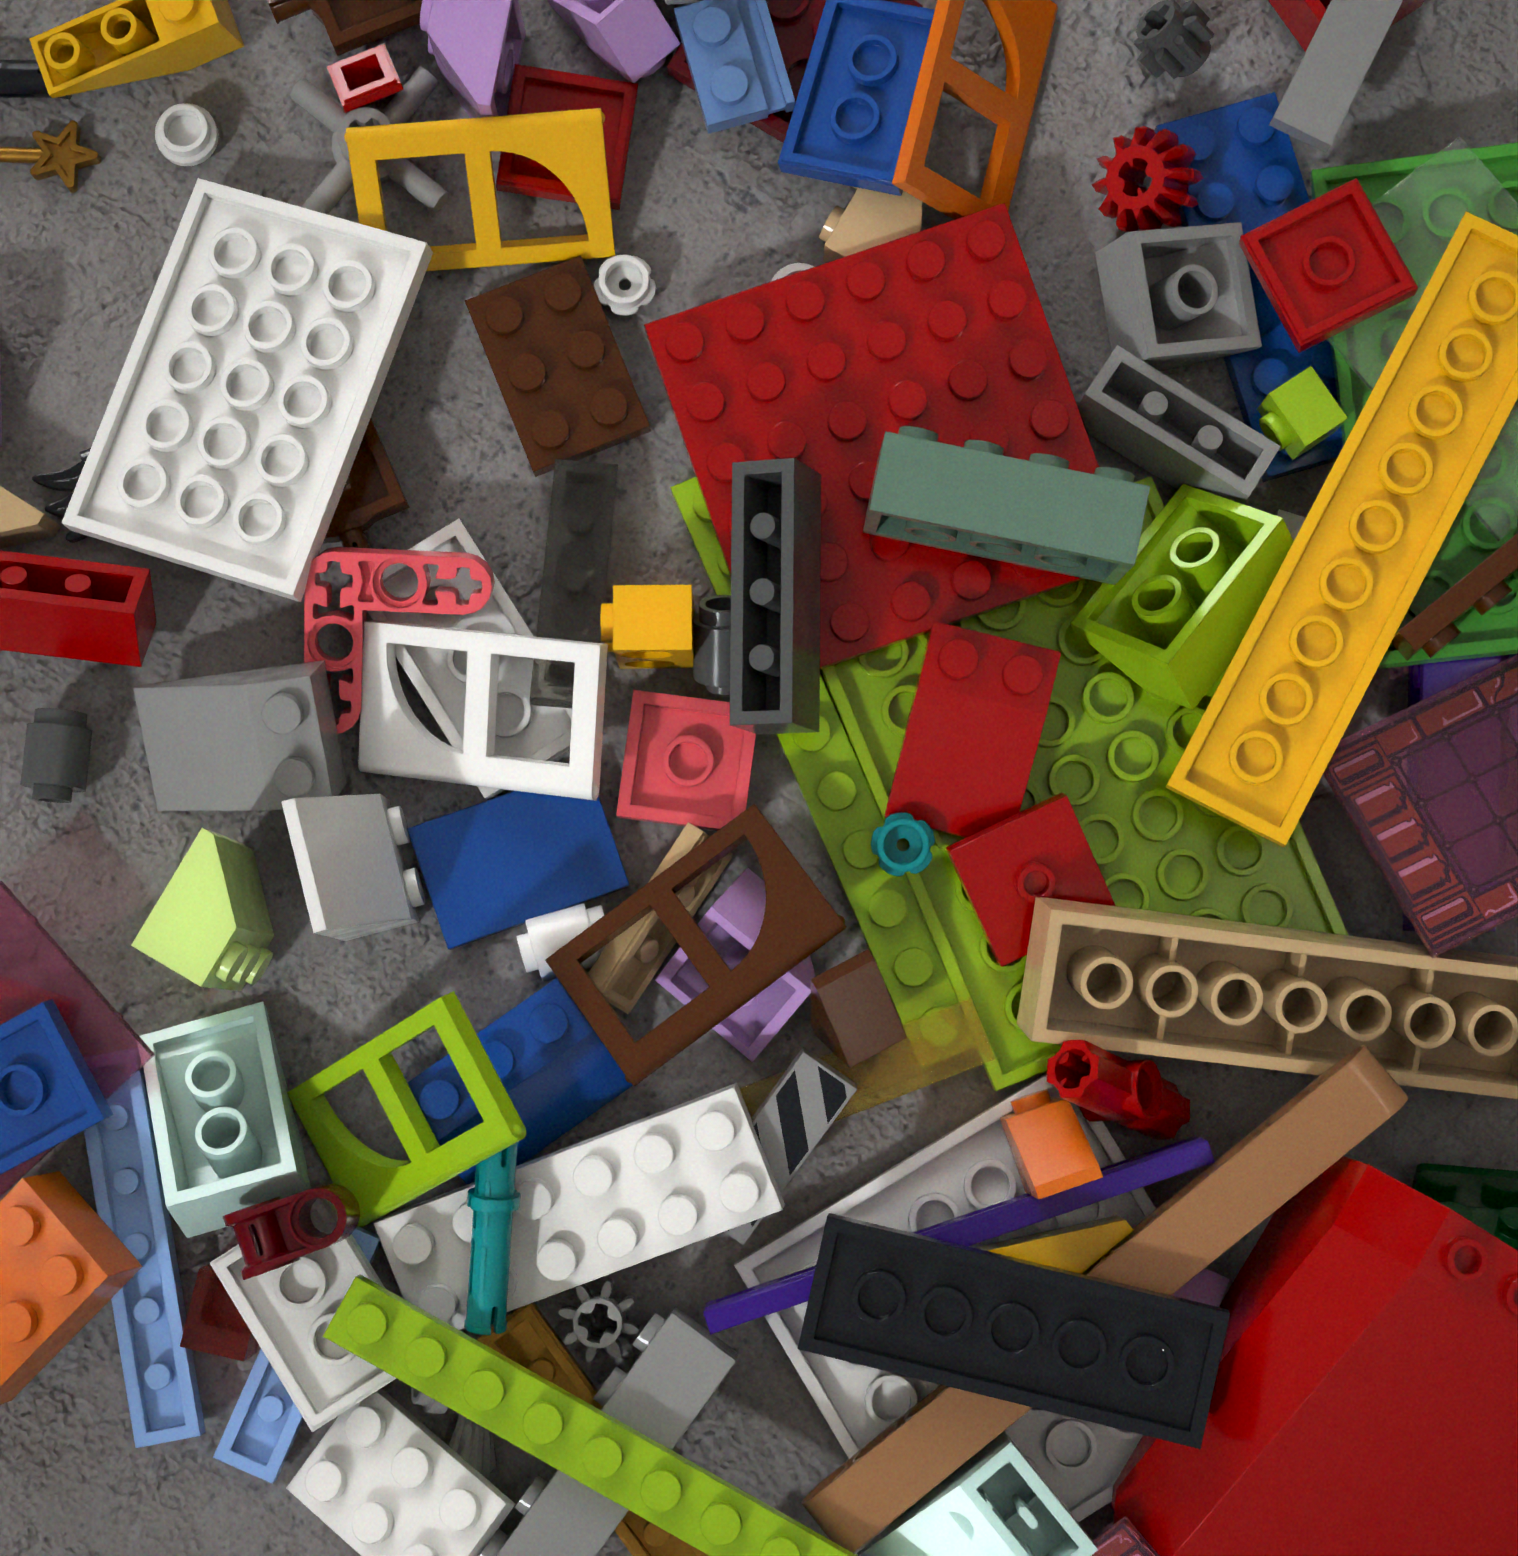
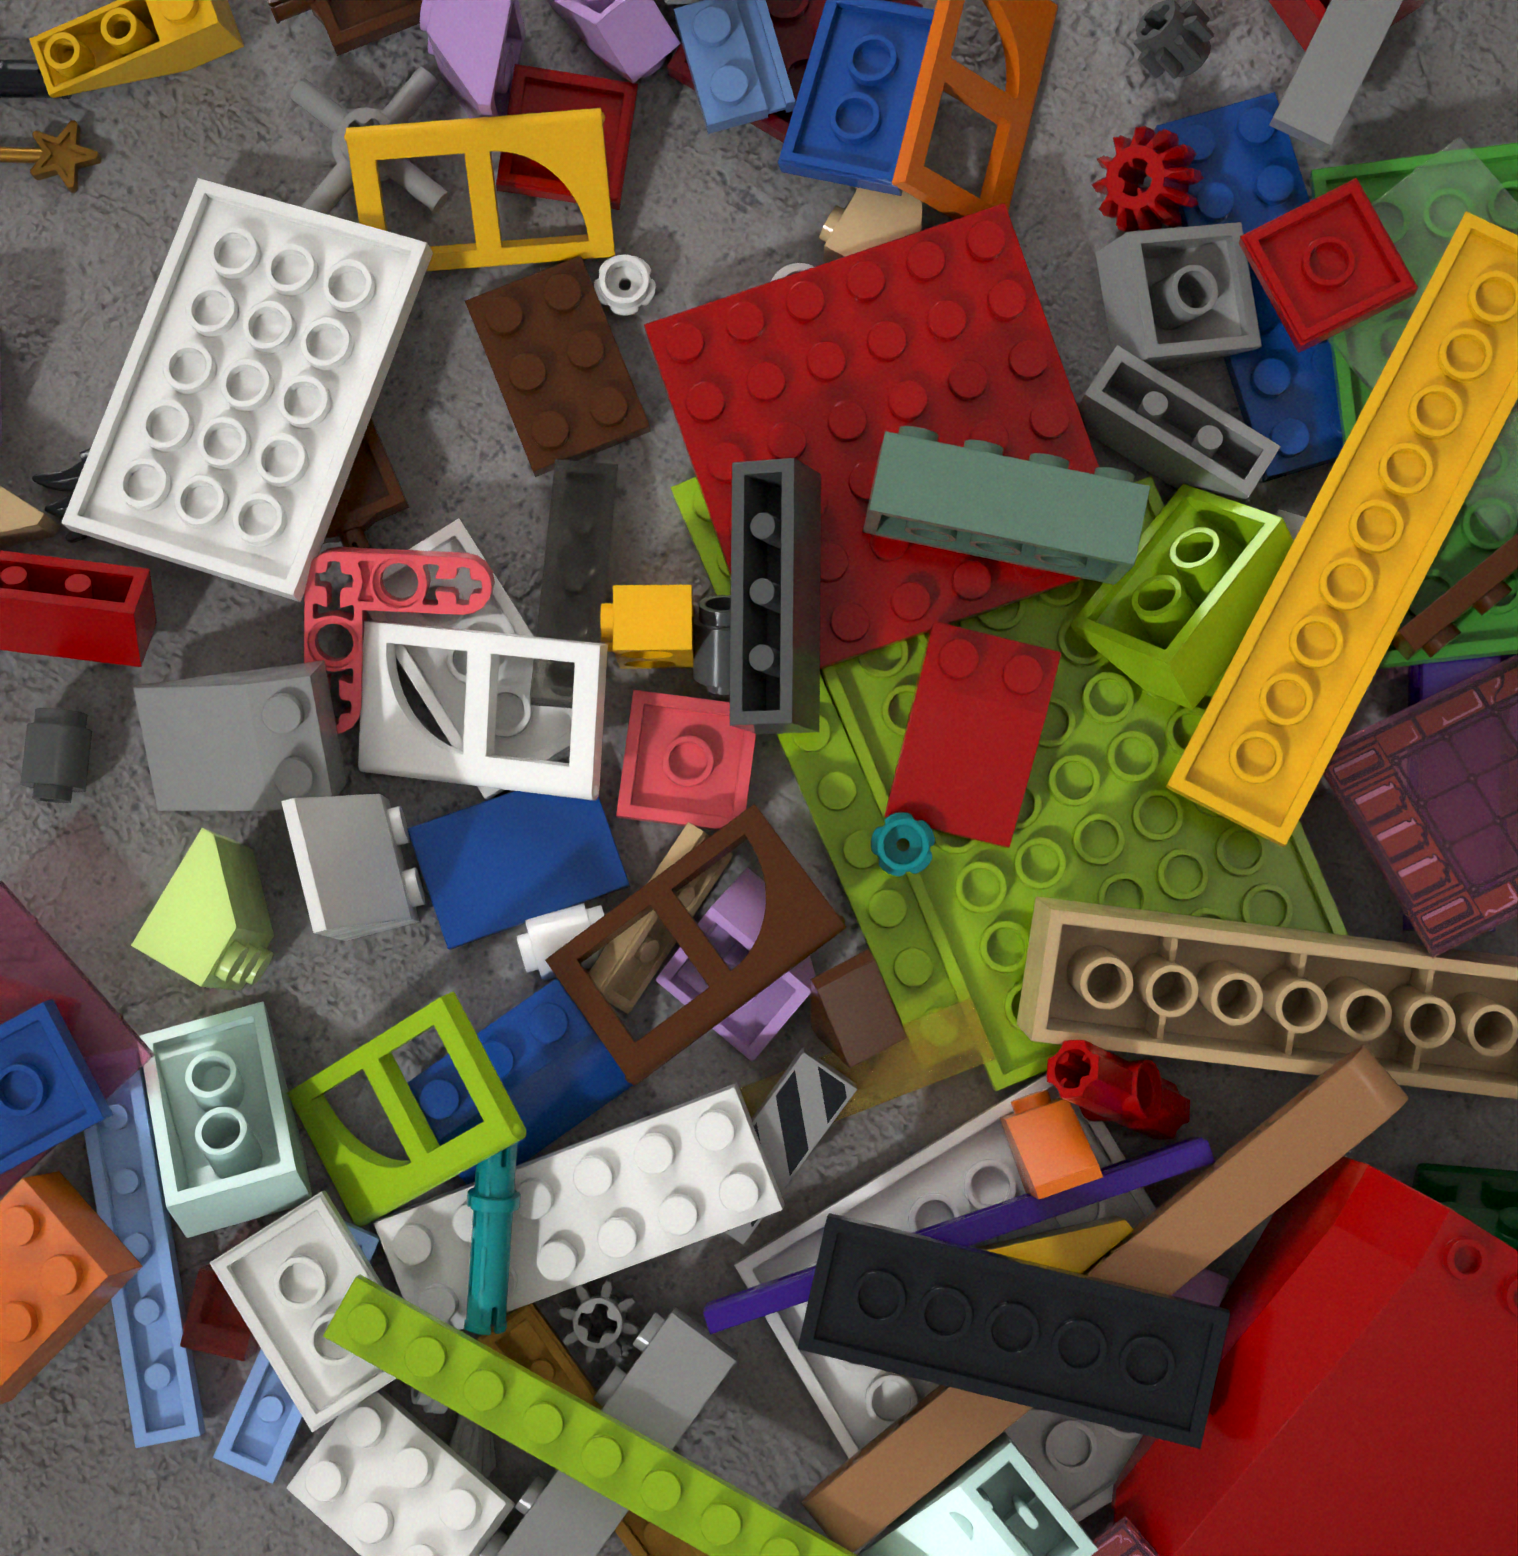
(186, 134): white plate -> none
(282, 1229): dark red piece -> none
(364, 78): red slope -> none
(1023, 858): red plate -> none
(1300, 414): lime plate -> none

